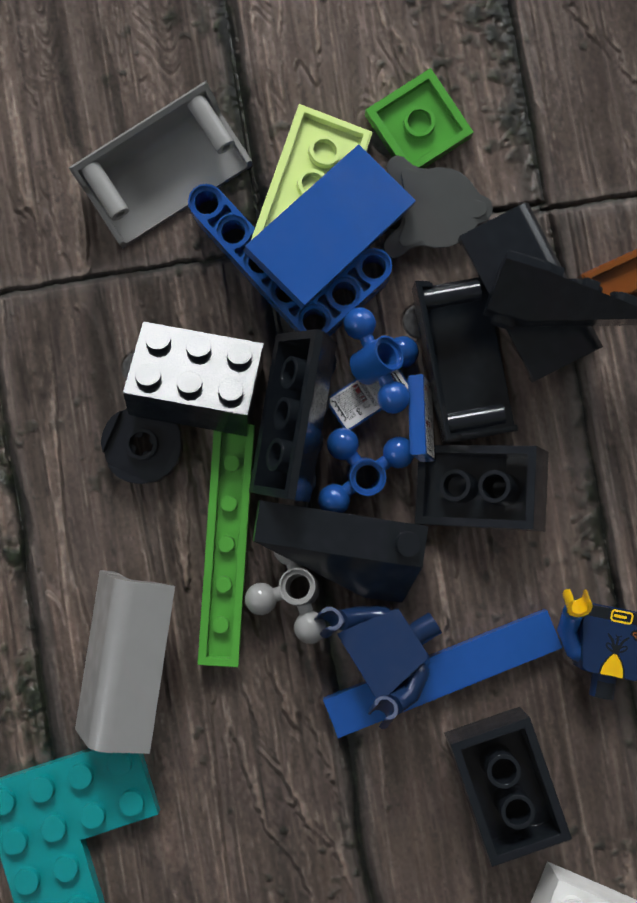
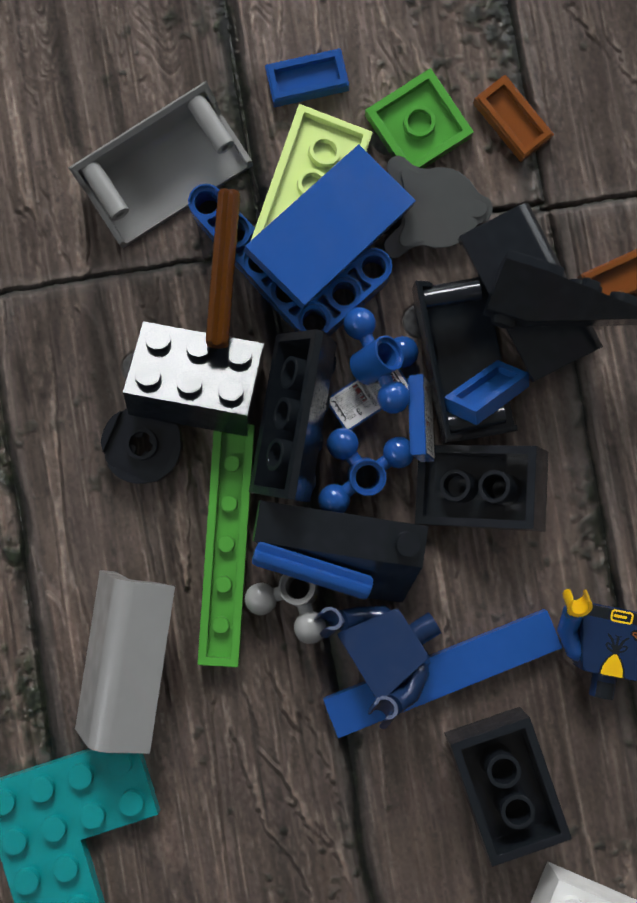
(223, 268): none -> reddish brown axle
(307, 77): none -> blue tile
(312, 570): none -> blue axle
(486, 392): none -> blue tile
(513, 118): none -> dark orange tile

